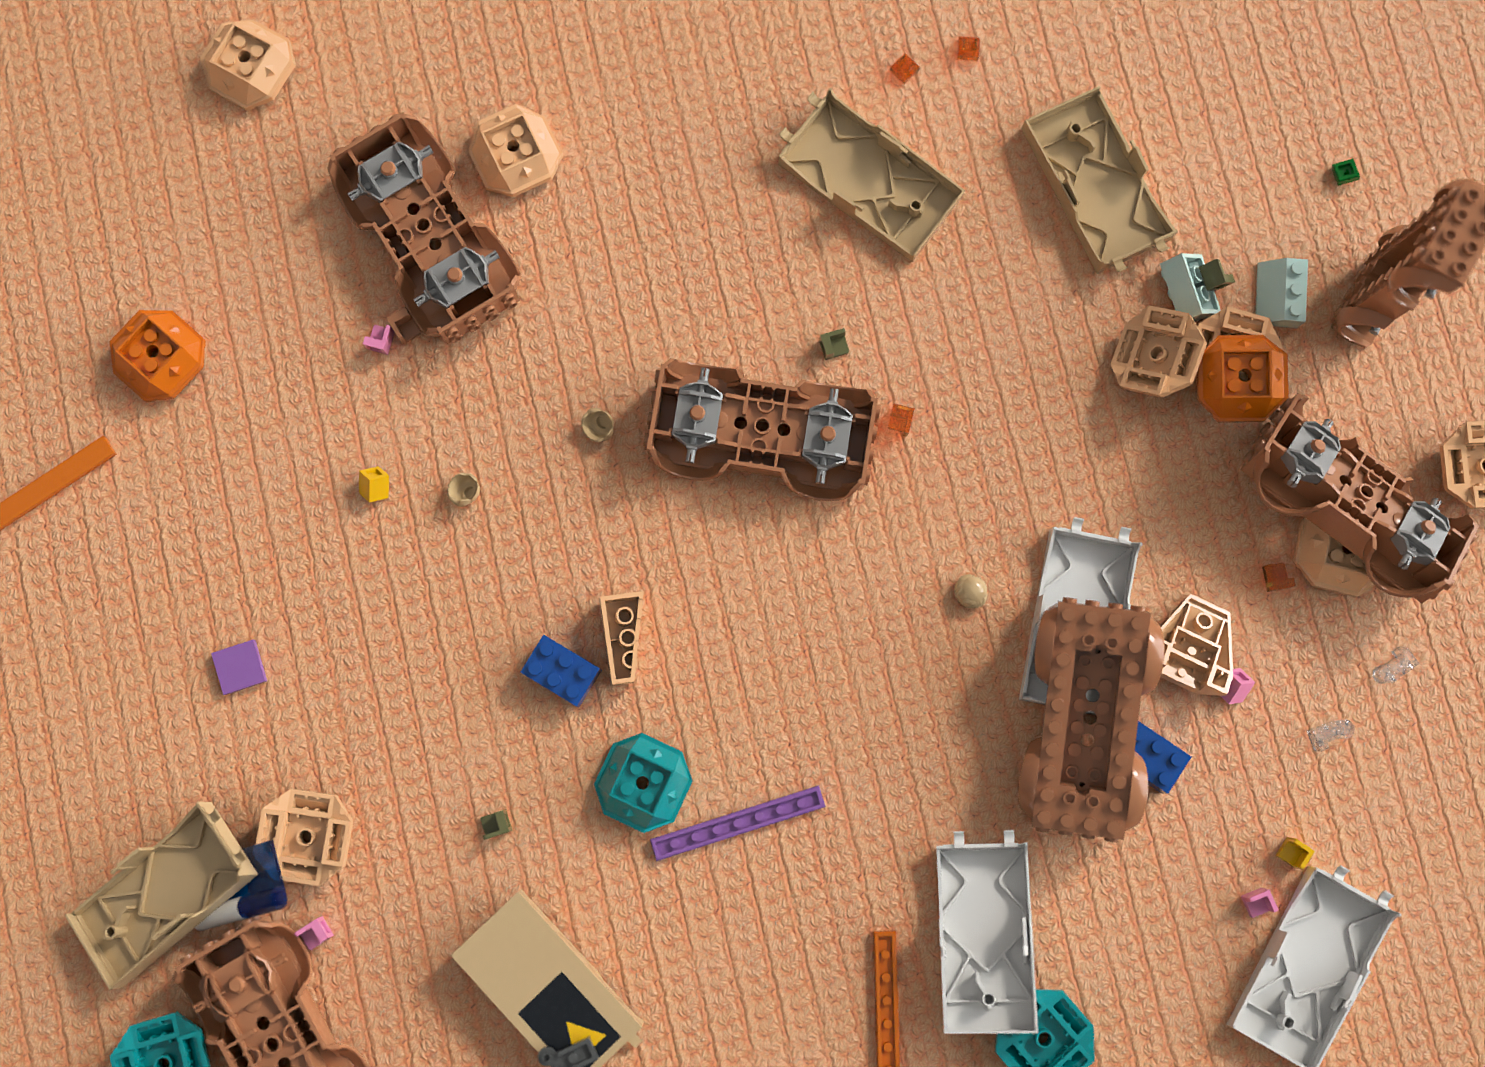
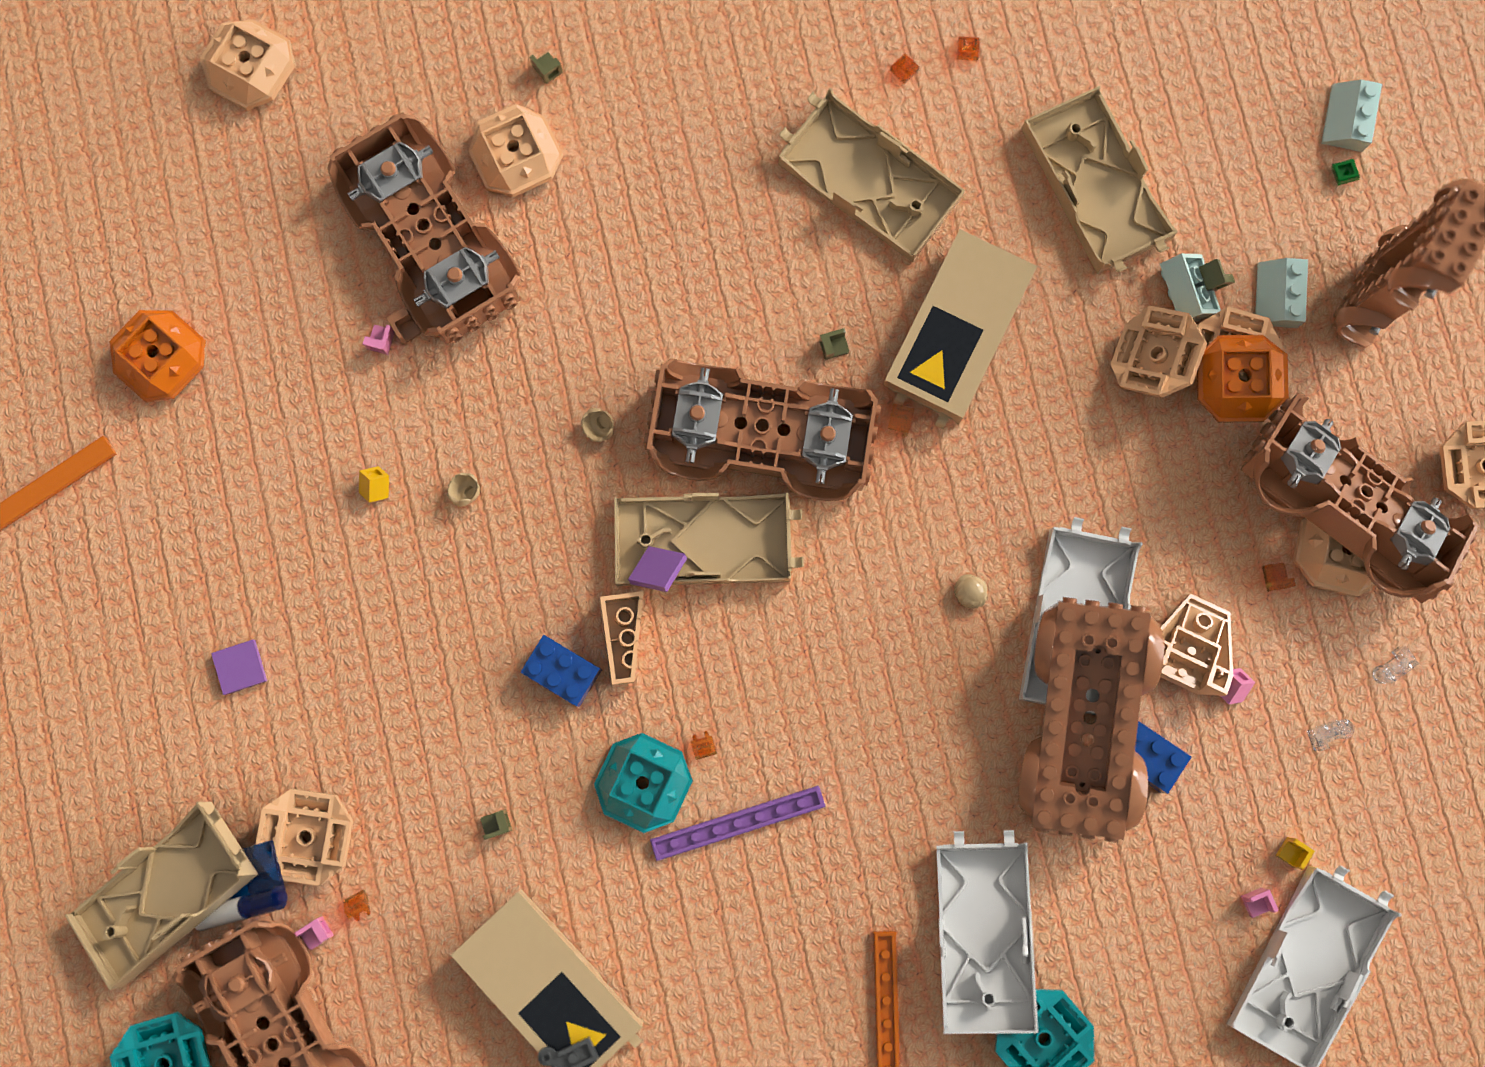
(356, 904): none -> clear orange tile
(547, 67): none -> olive panel
(657, 569): none -> medium lavender tile
(703, 747): none -> clear orange tile
(721, 536): none -> tan piece
(959, 327): none -> tan piece
(1351, 114): none -> light aqua slope

